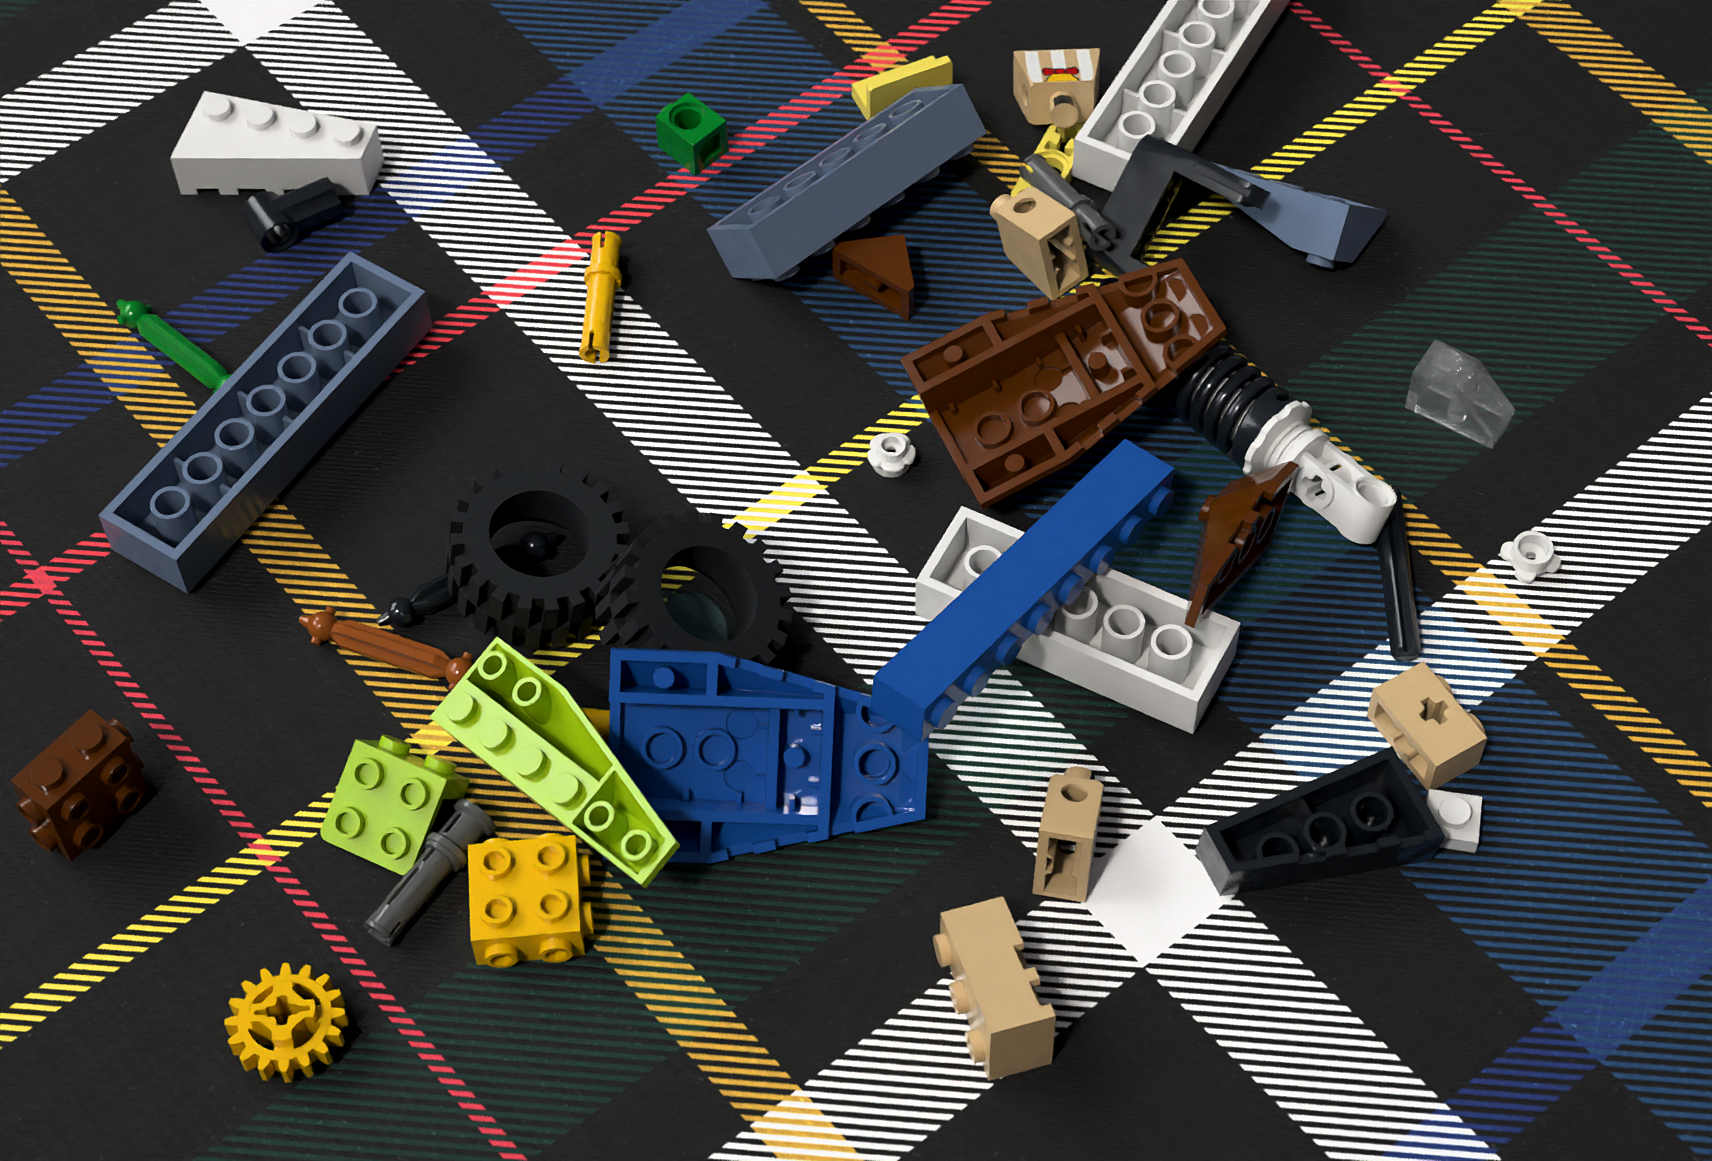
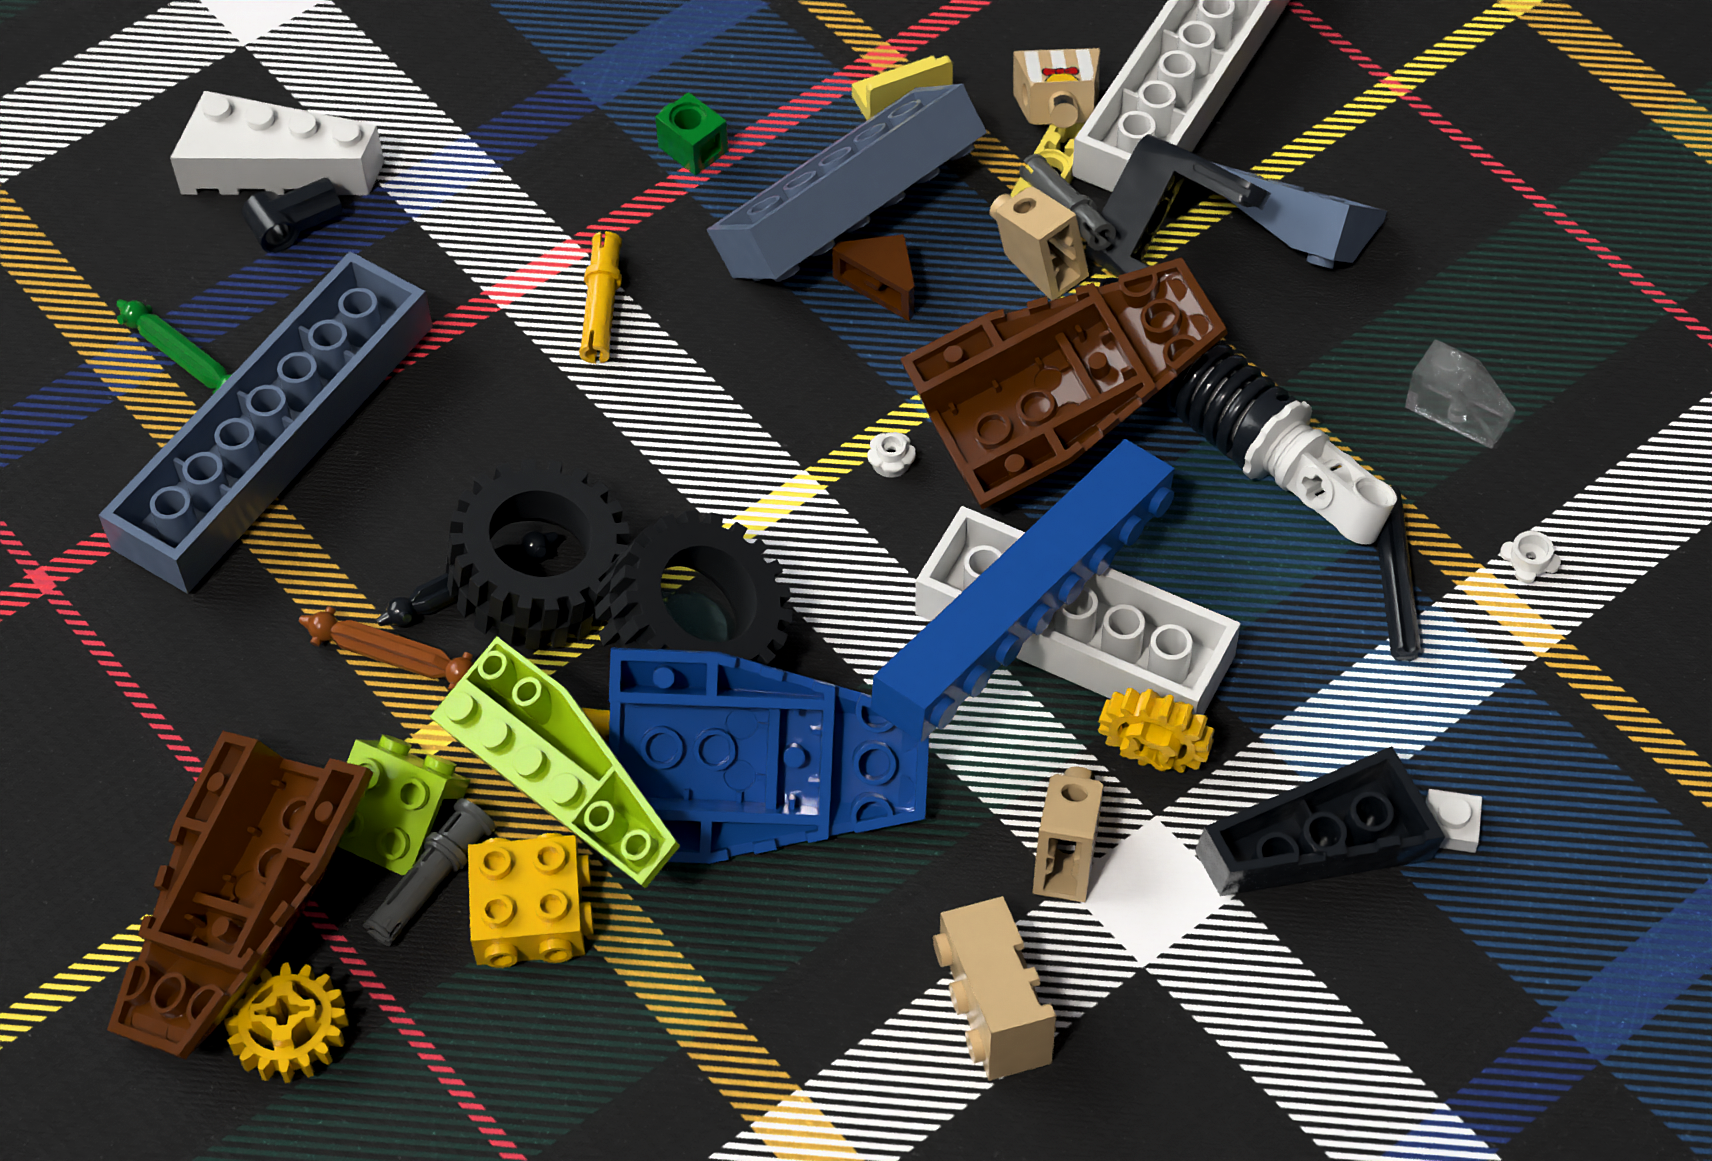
(80, 785): reddish brown brick -> none
(235, 886): none -> reddish brown wedge
(1156, 730): none -> yellow gear
(1236, 534): reddish brown wedge -> none
(1427, 726): tan brick -> none

